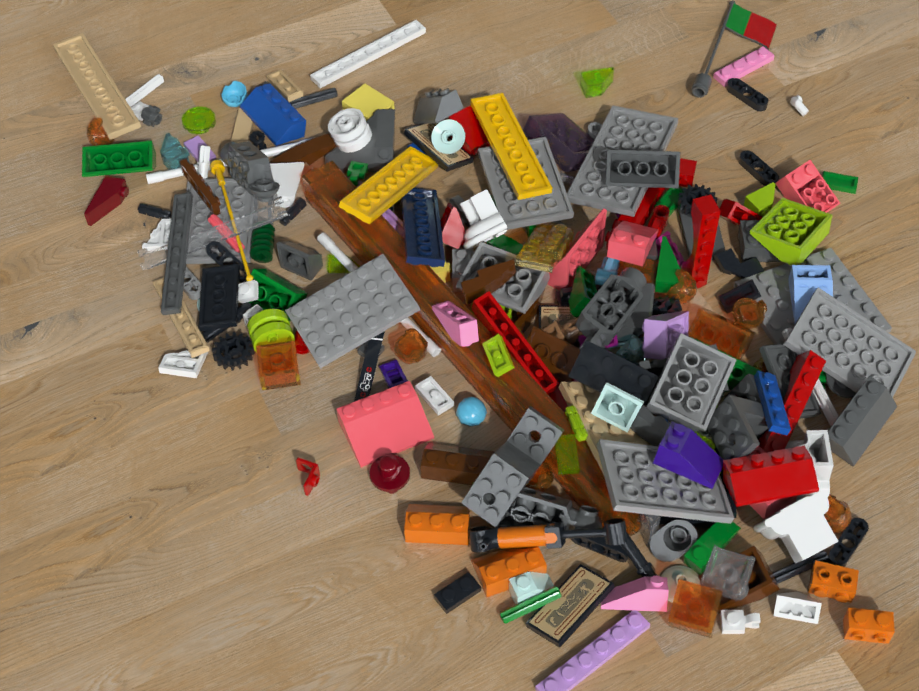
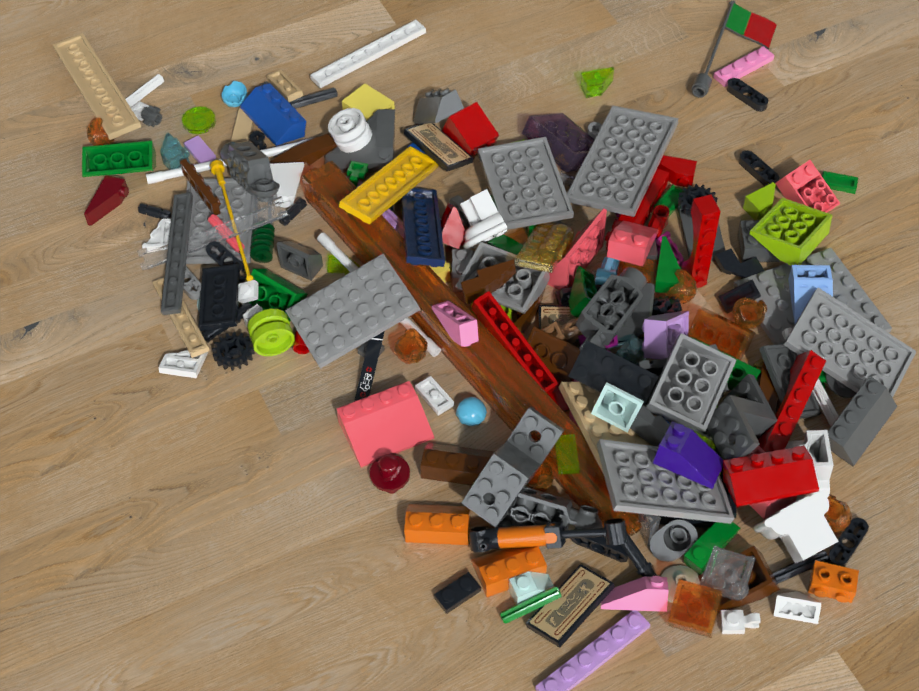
(203, 164): white axle -> none
(278, 365): clear orange brick -> none
(314, 474): red bracket -> none
(394, 377): dark purple slope -> none
(441, 133): light aqua dish -> none
(498, 355): lime plate -> none
(511, 146): yellow plate -> none
(576, 423): lime axle -> none
(643, 168): dark grey slope -> none
(736, 212): red slope -> none
(772, 403): blue plate -> none
(797, 103): white arm -> none
(868, 625): orange brick -> none

